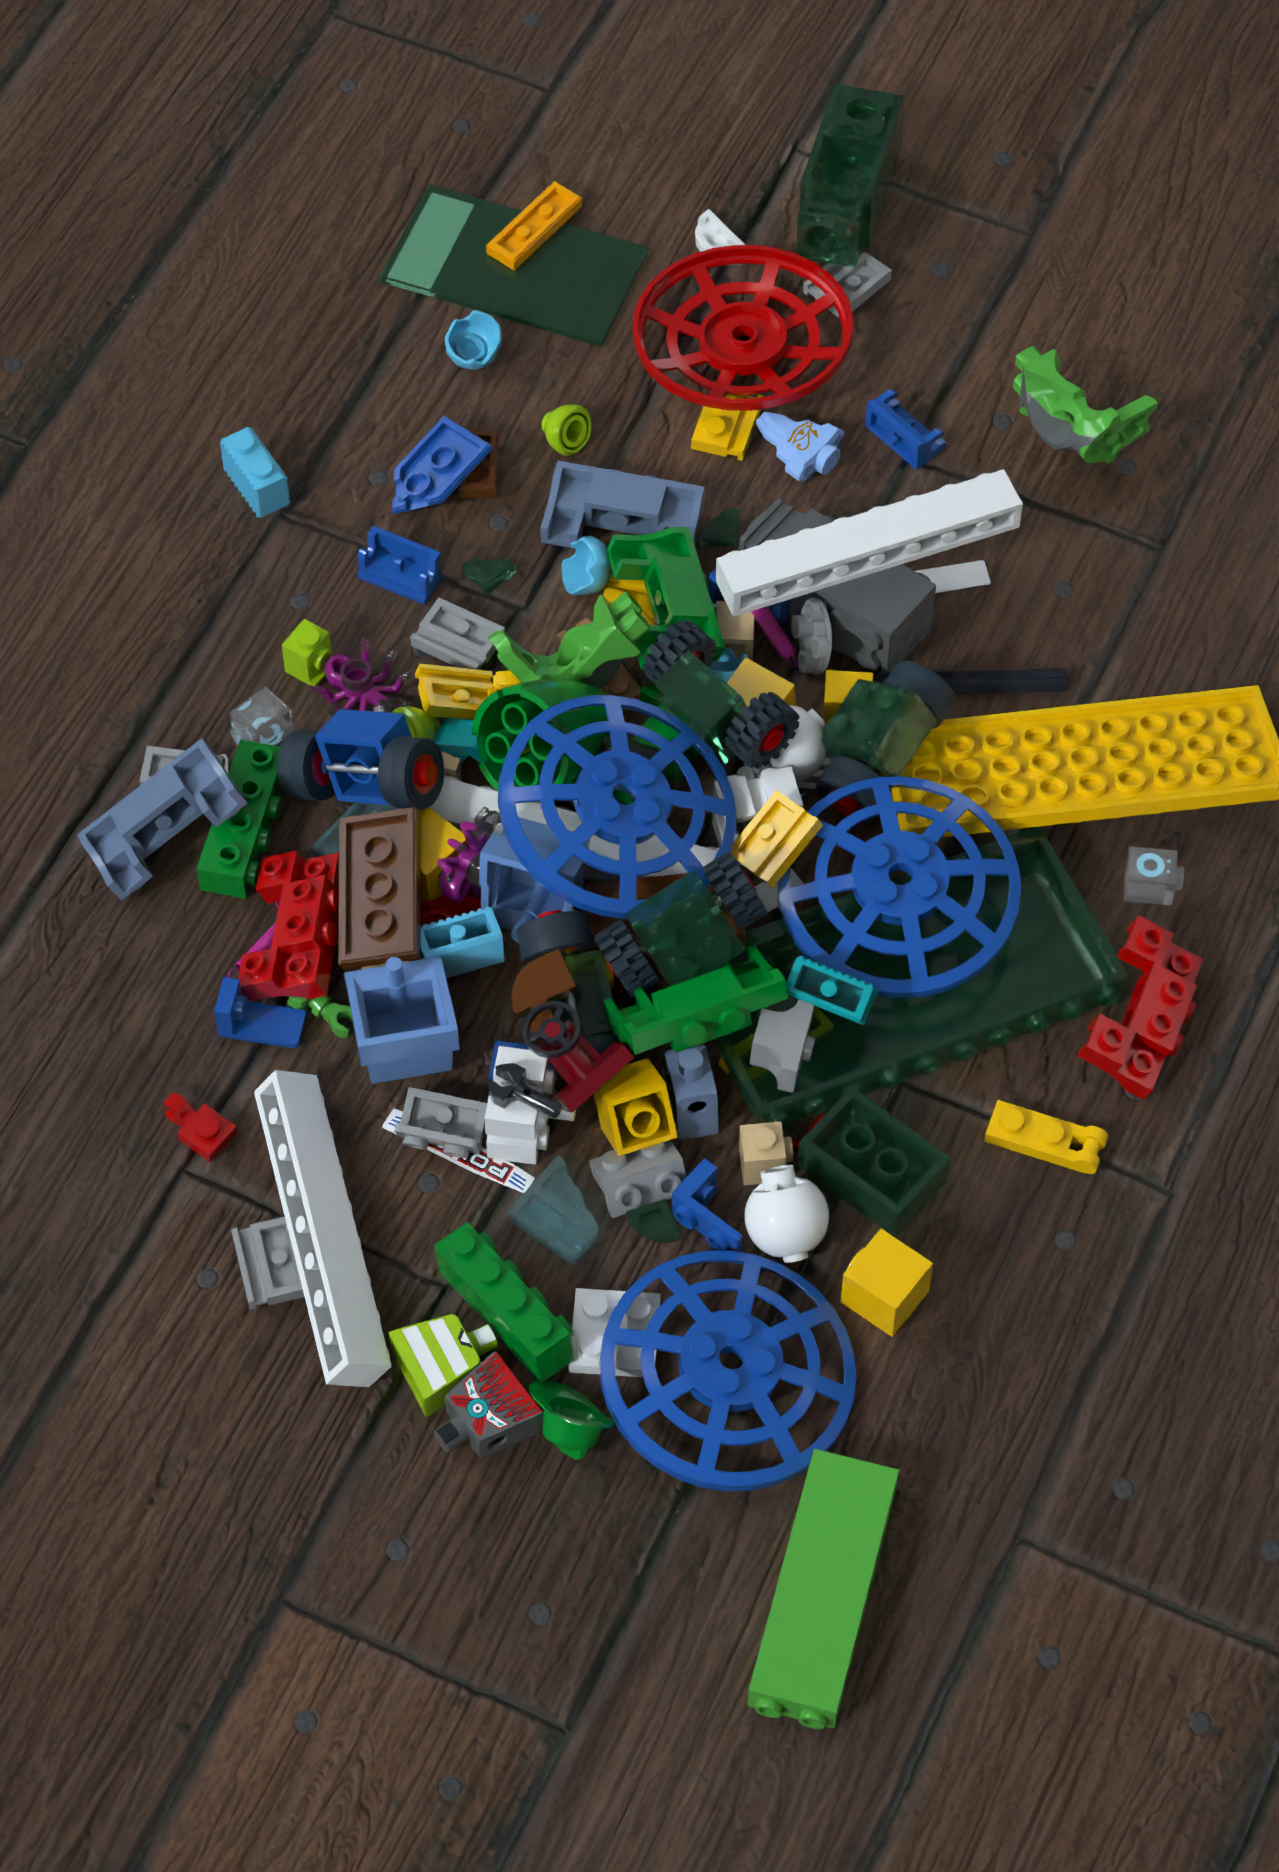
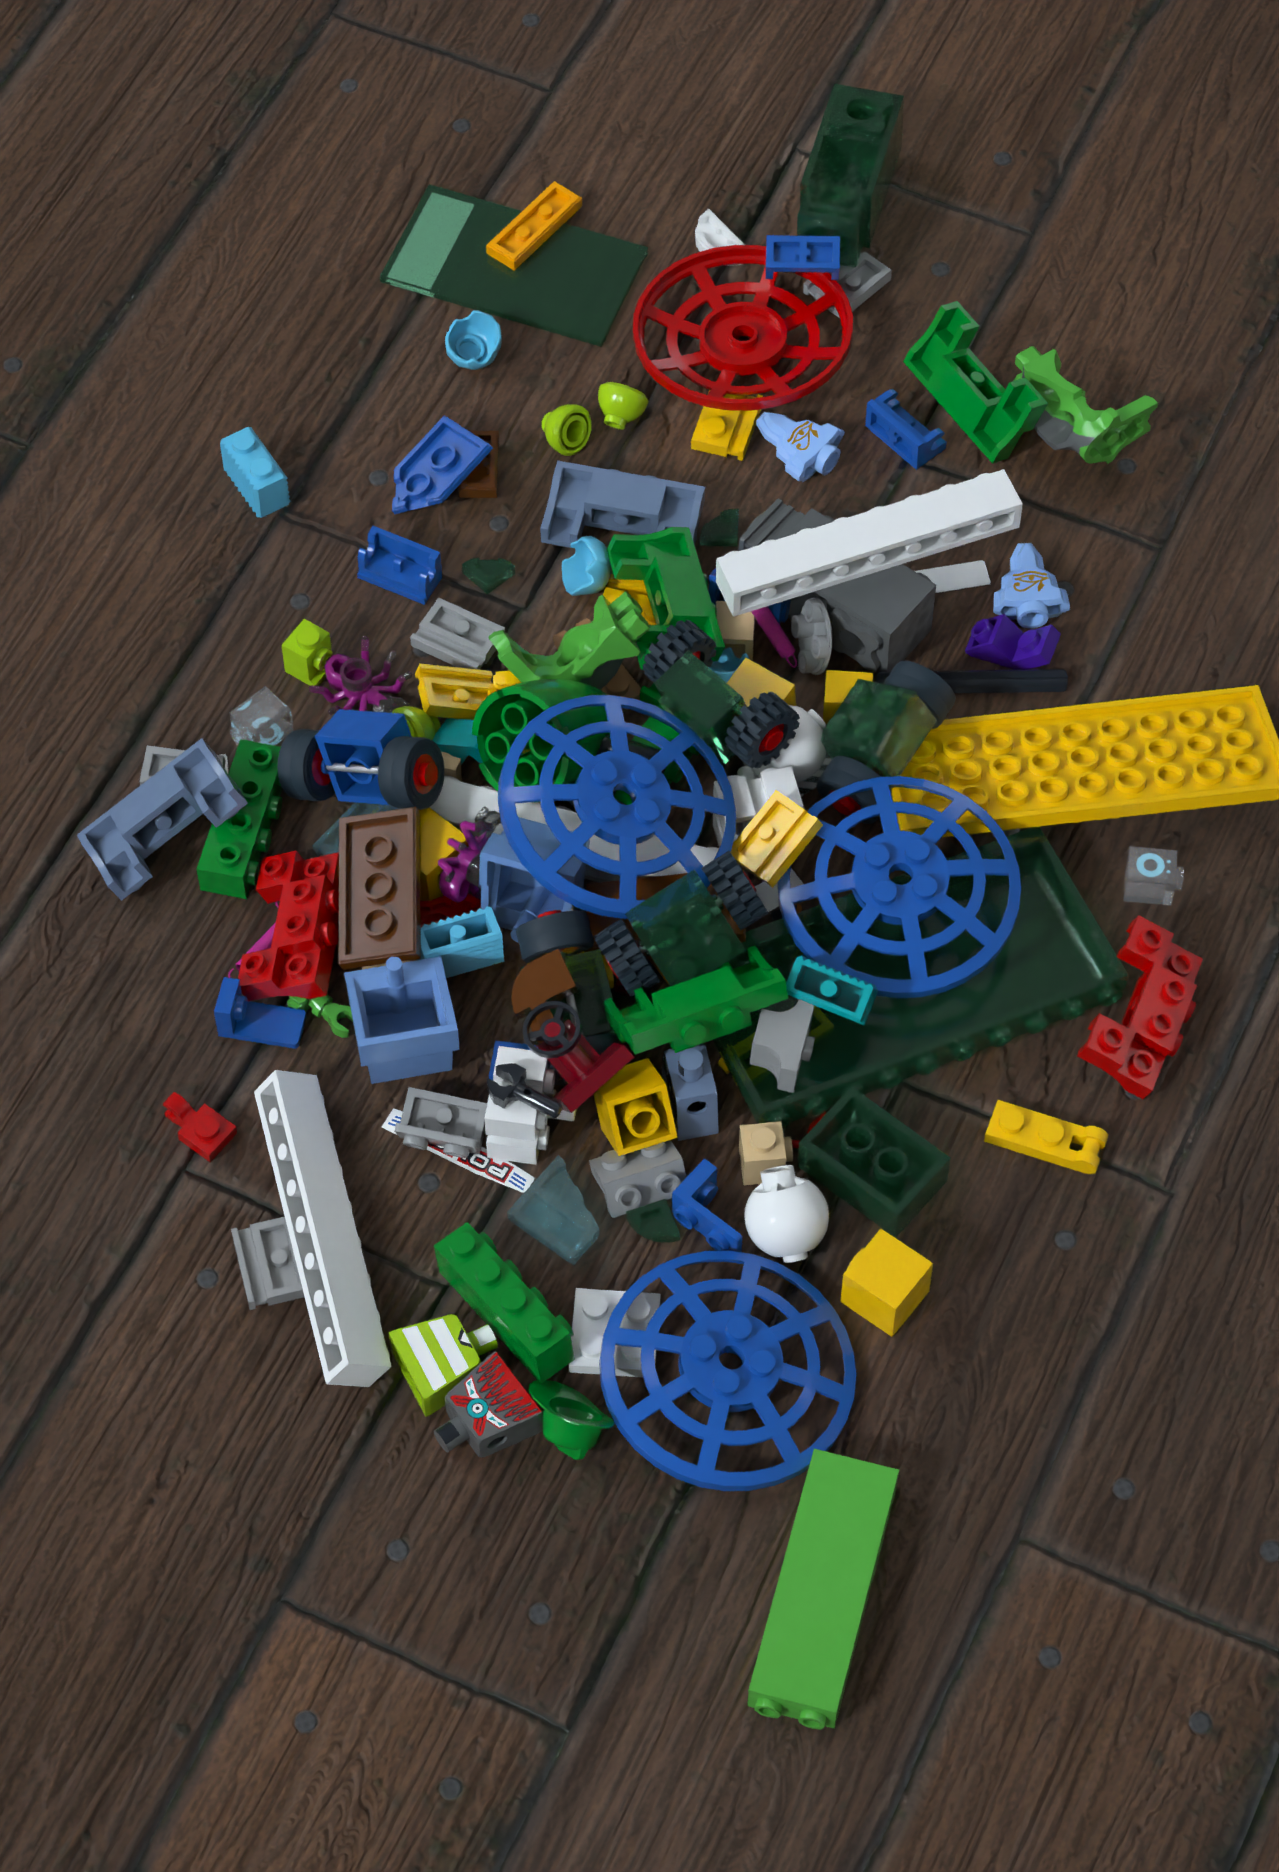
(620, 404): none -> lime brick
(803, 254): none -> blue hinge
(968, 390): none -> green bracket
(1005, 644): none -> dark purple slope
(1029, 590): none -> light blue rock

